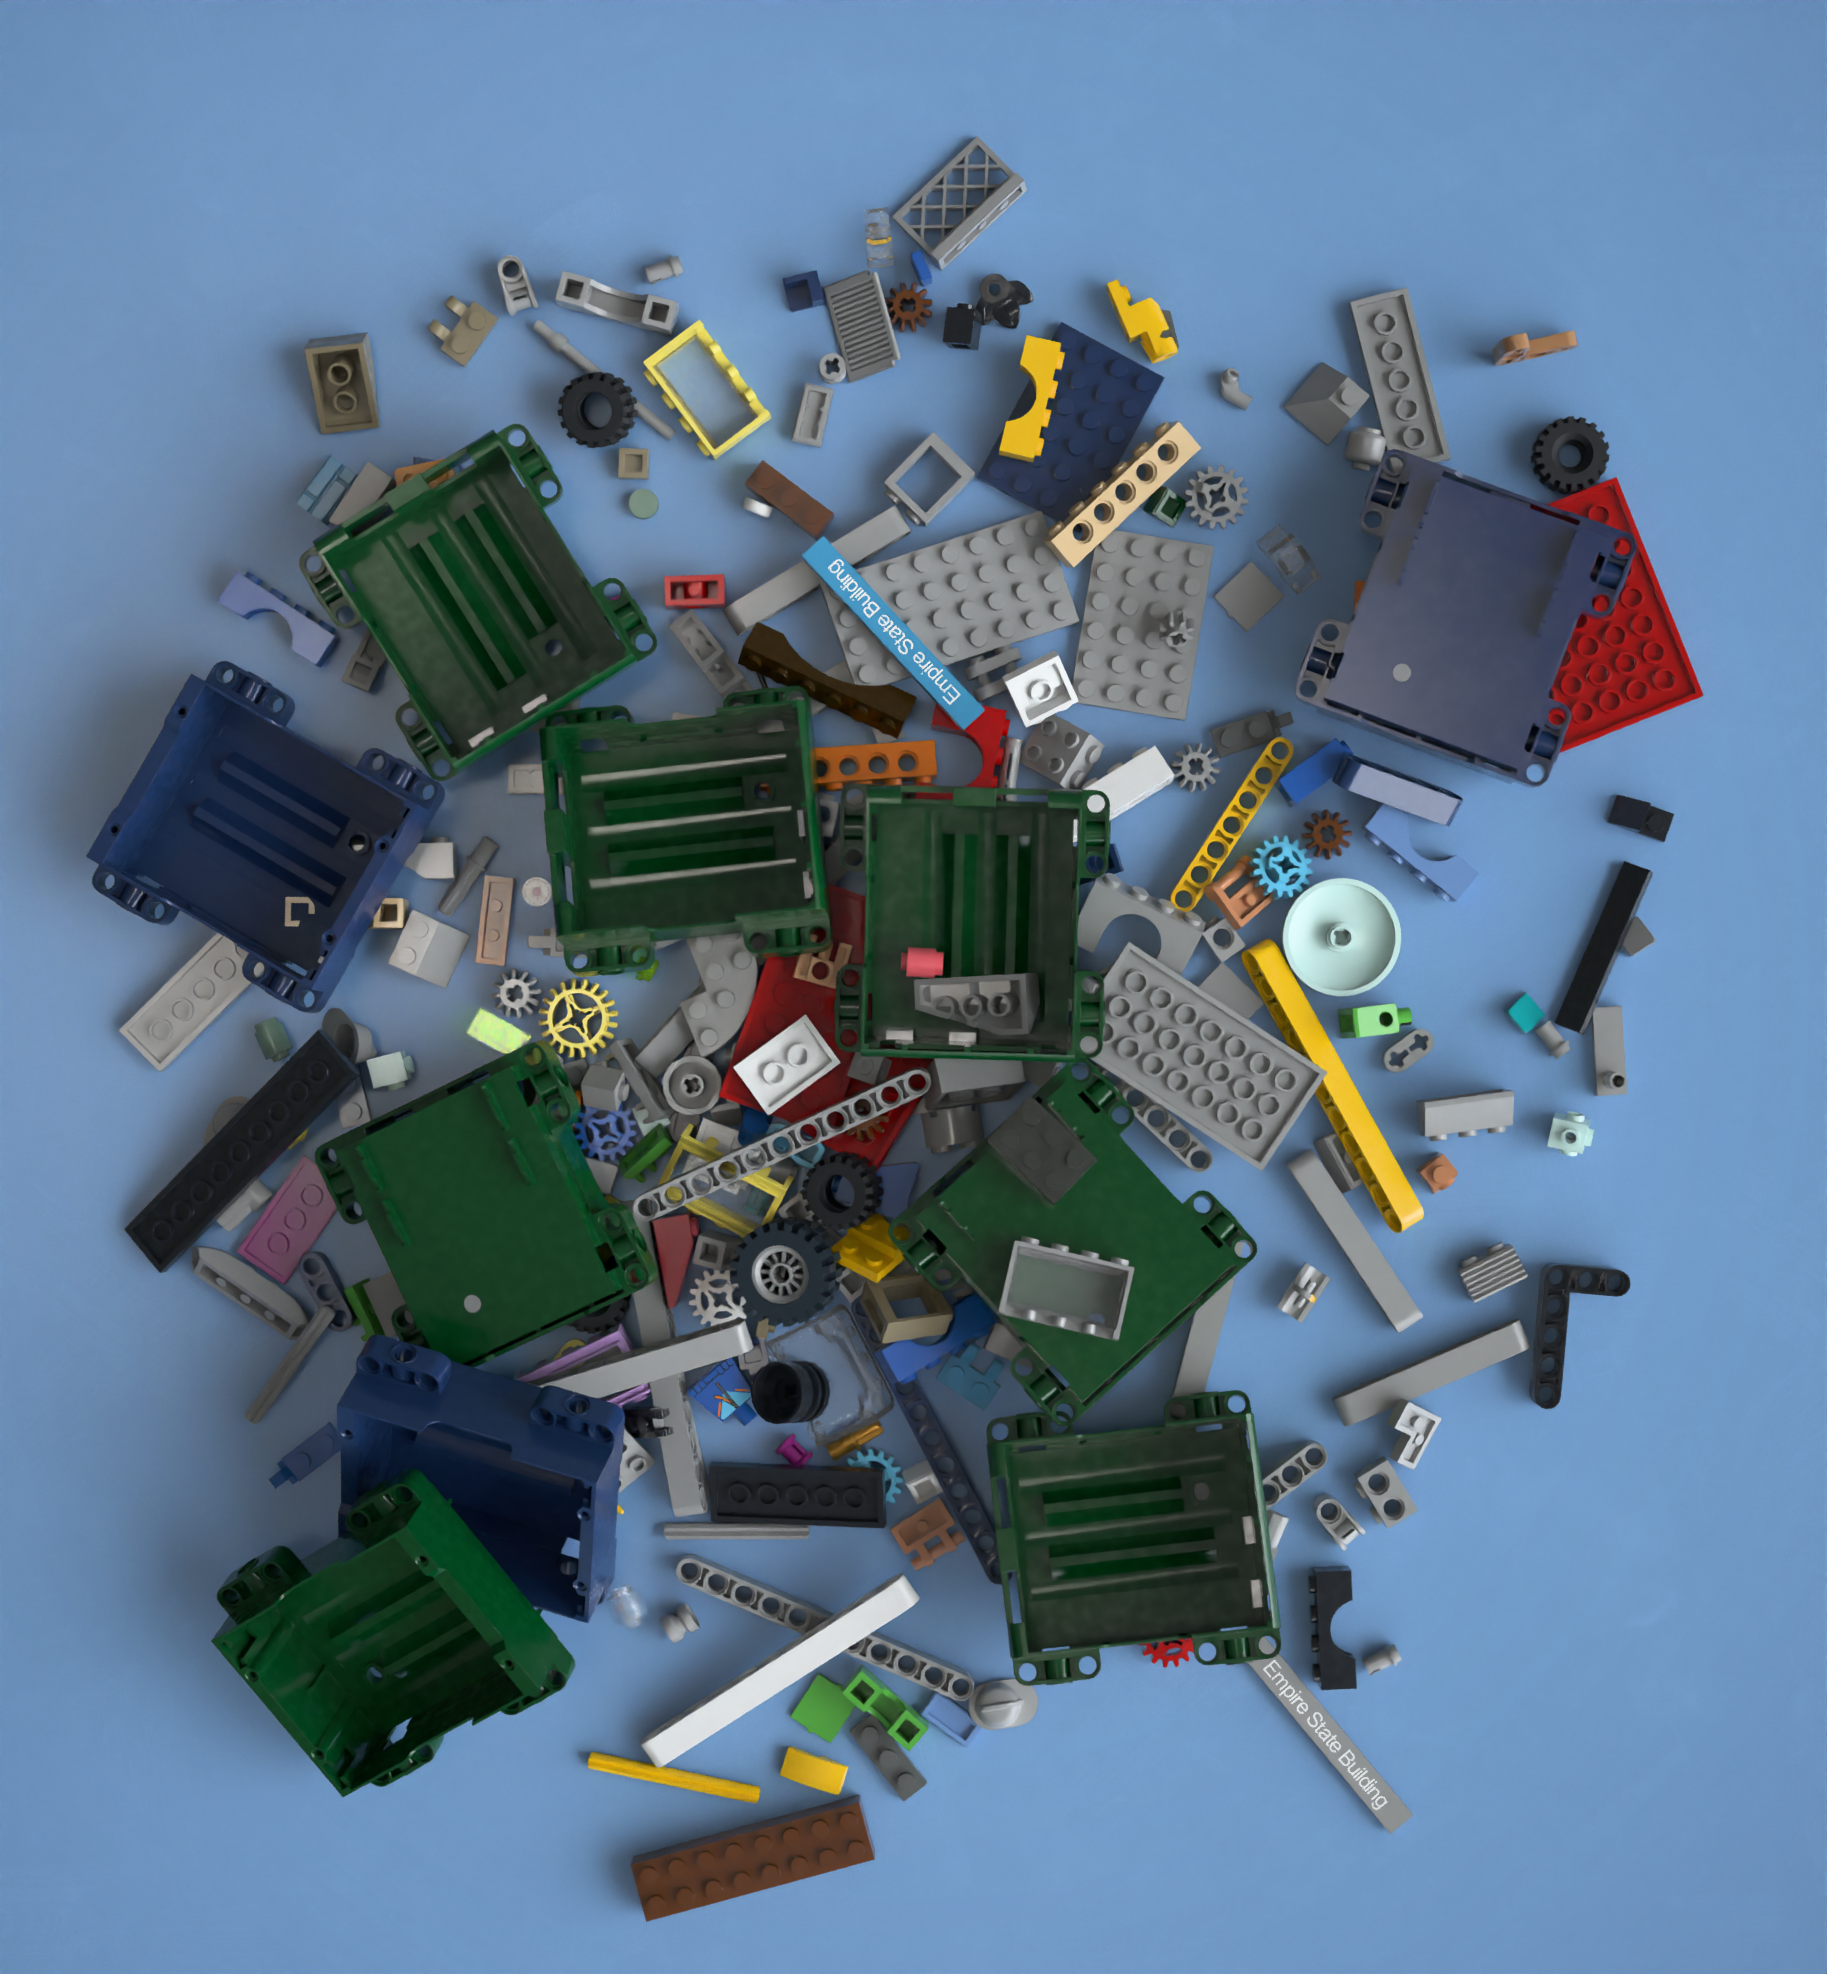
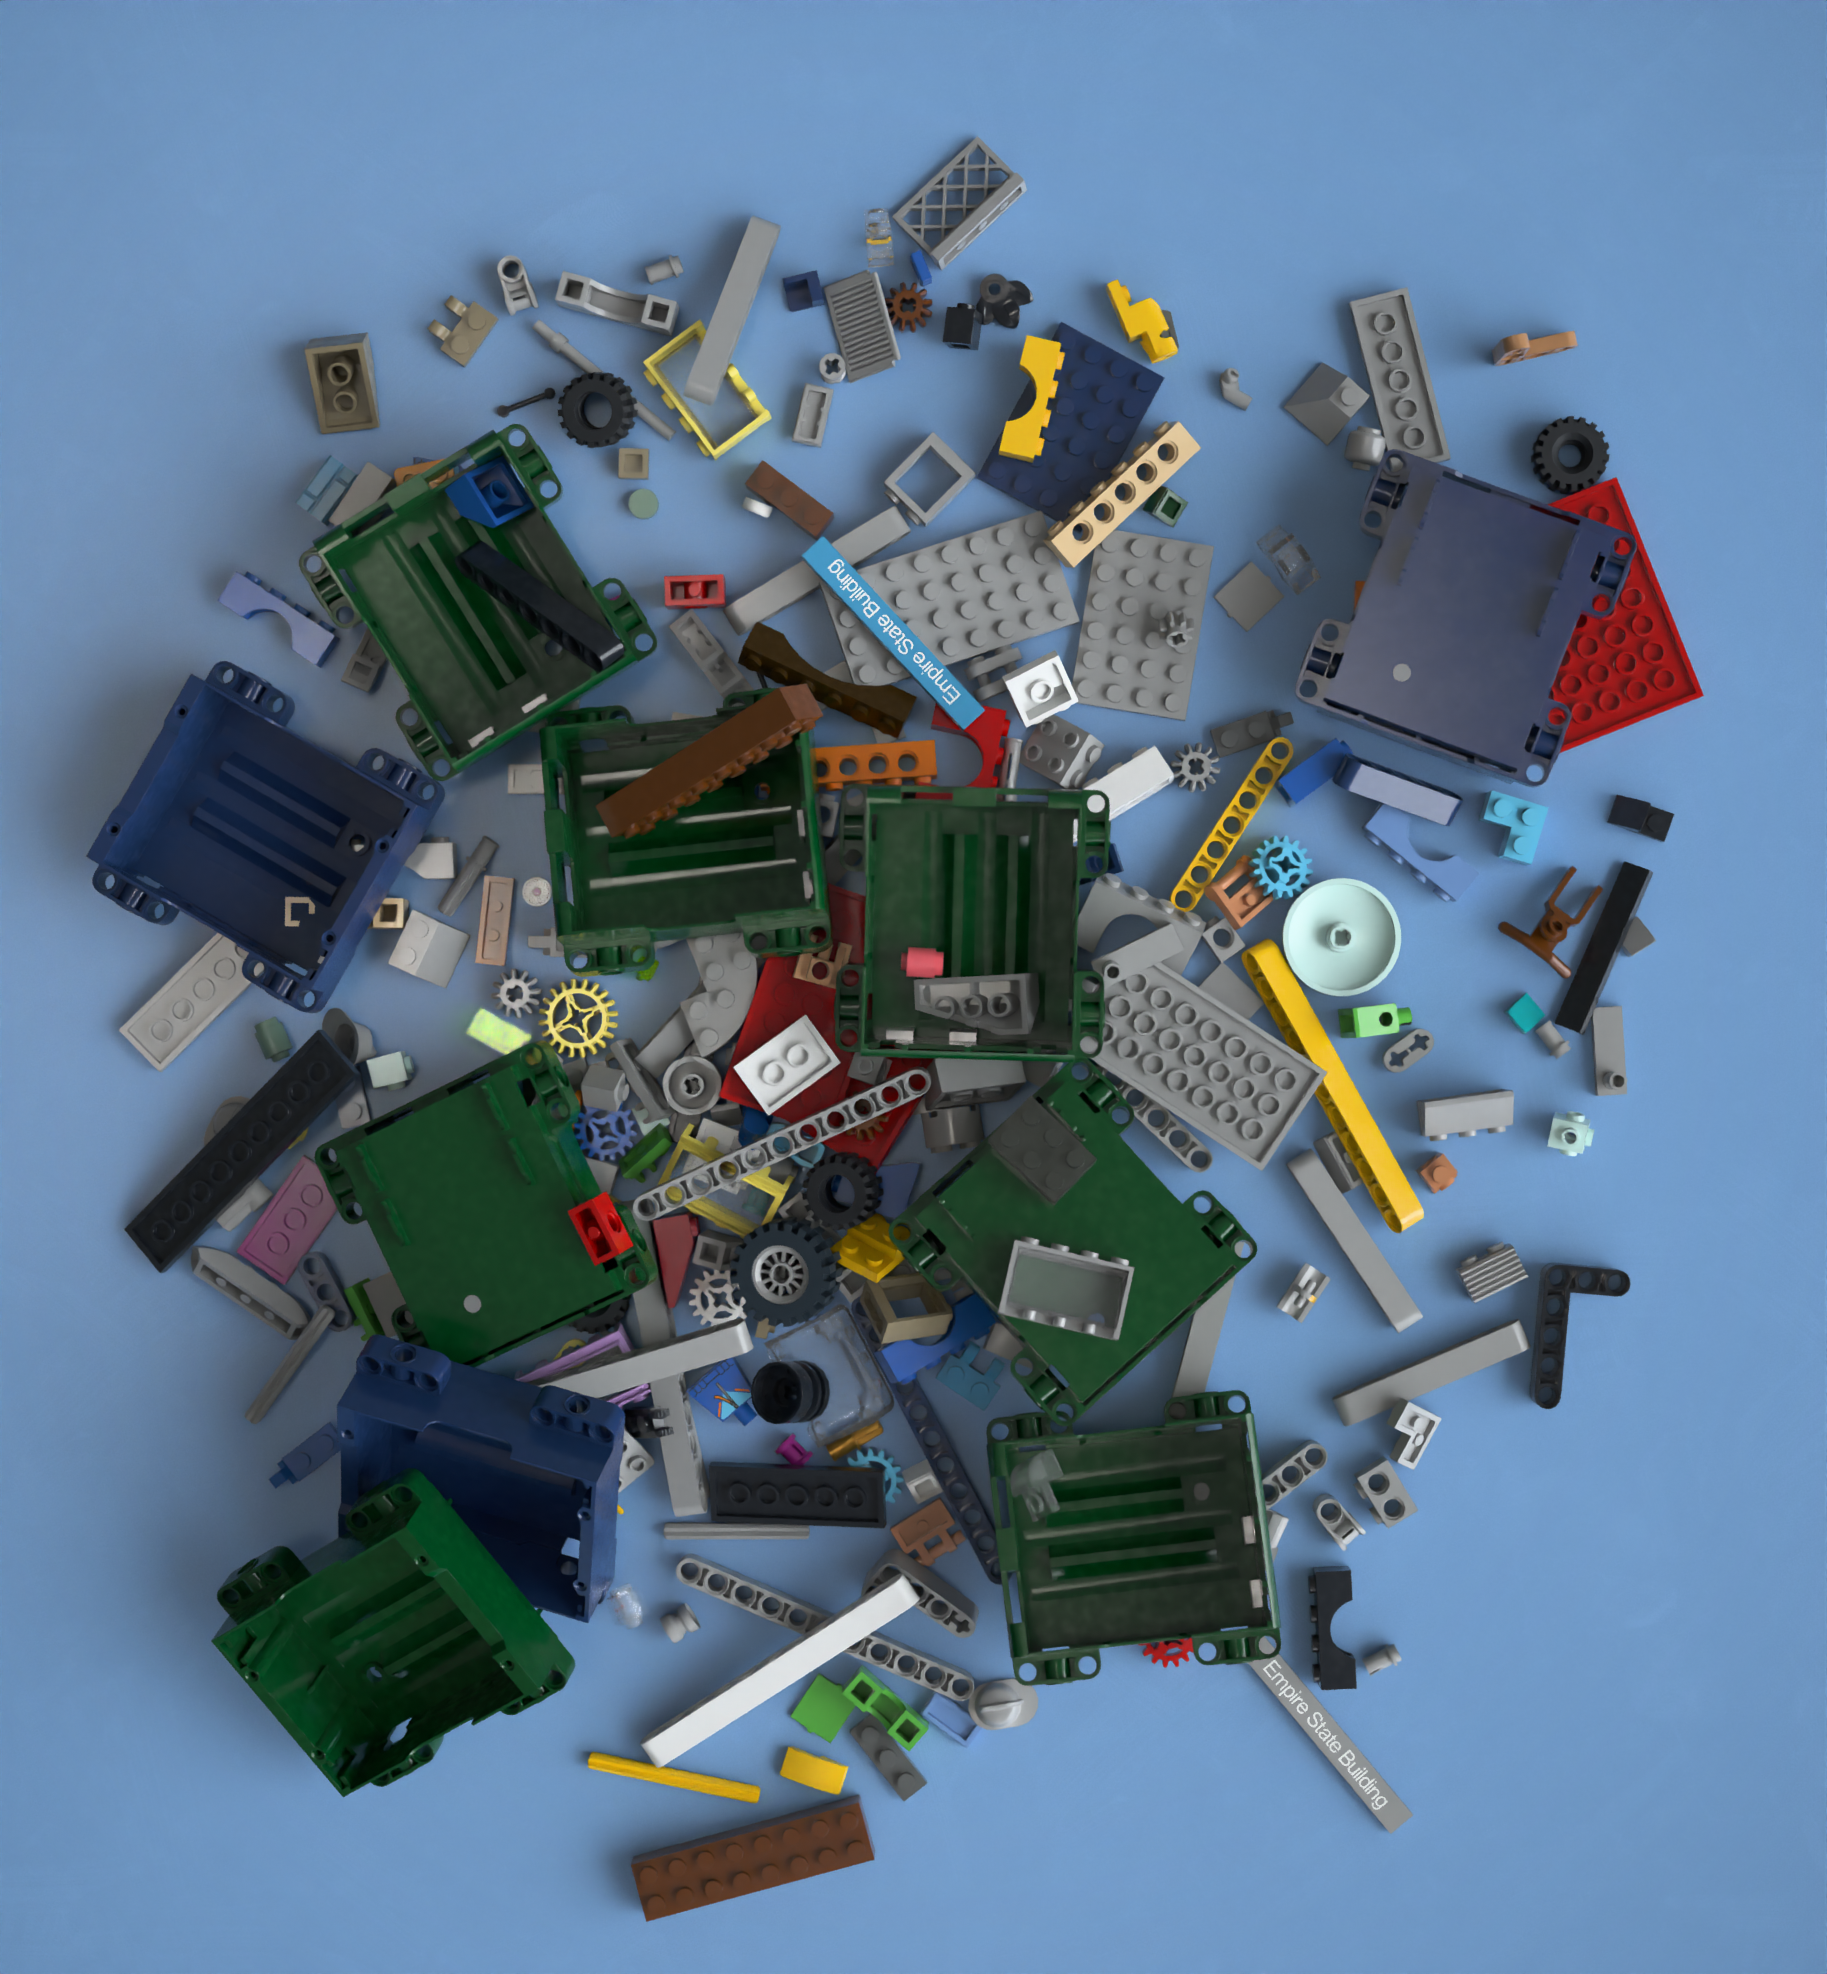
(490, 494): none -> blue slope
(504, 411): none -> black hinge
(539, 606): none -> black beam
(600, 1228): none -> red brick
(710, 760): none -> reddish brown brick
(732, 311): none -> light grey beam
(754, 1358): plate -> none
(957, 1613): none -> light grey beam
(1032, 1481): none -> clear brick
(1138, 955): none -> light grey piece
(1228, 505): light grey gear -> none
(1336, 831): reddish brown gear -> none
(1522, 824): none -> medium azure brick
(1552, 926): none -> reddish brown piece

